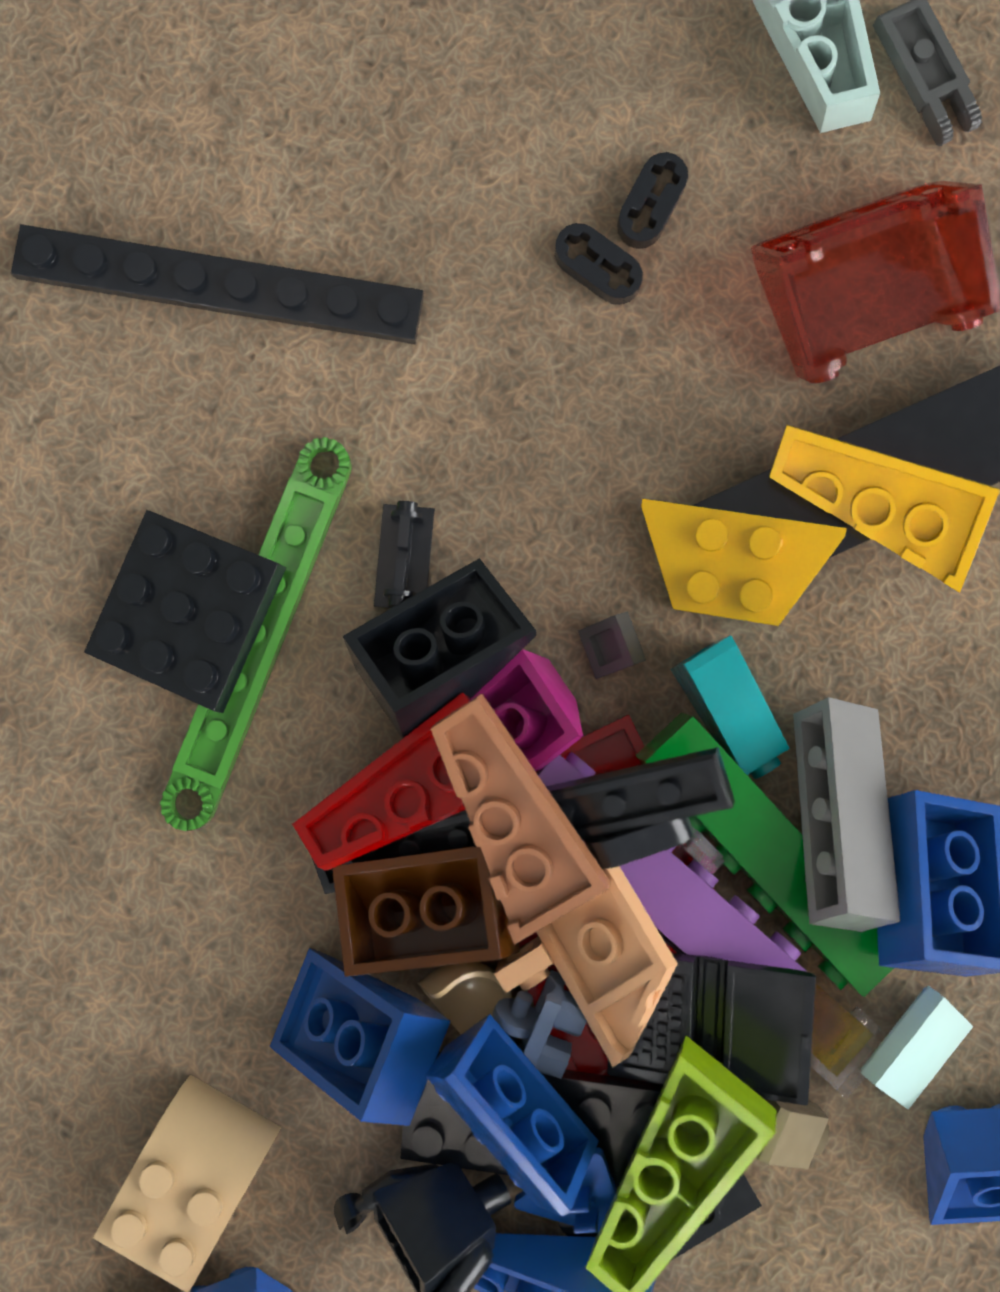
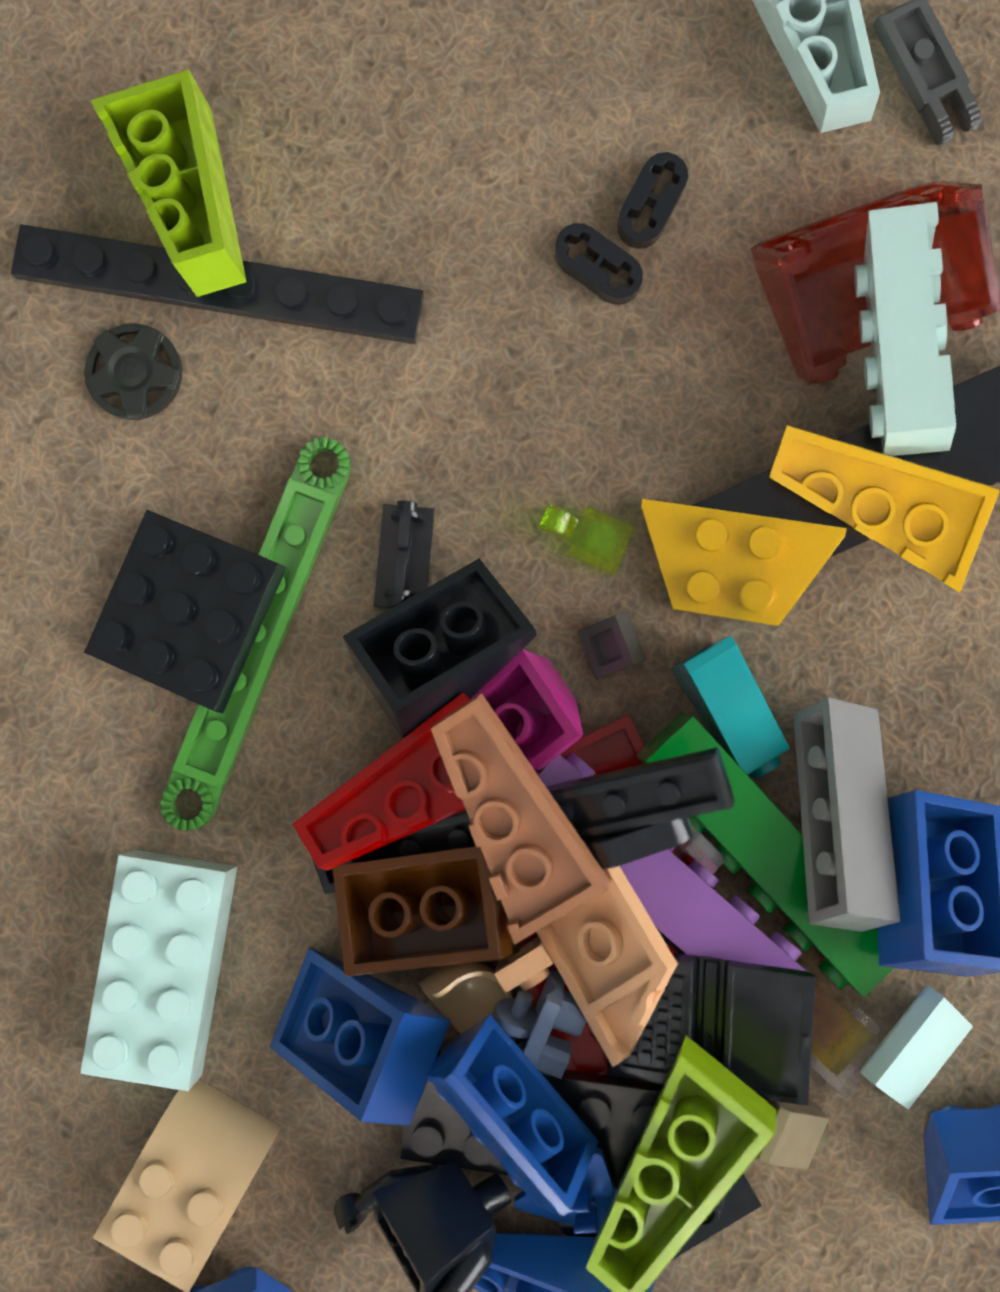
(132, 371): none -> pearl dark grey wheel
(159, 970): none -> light aqua brick
(178, 175): none -> lime wedge
(594, 539): none -> clear neon green plate
(906, 332): none -> light aqua wedge

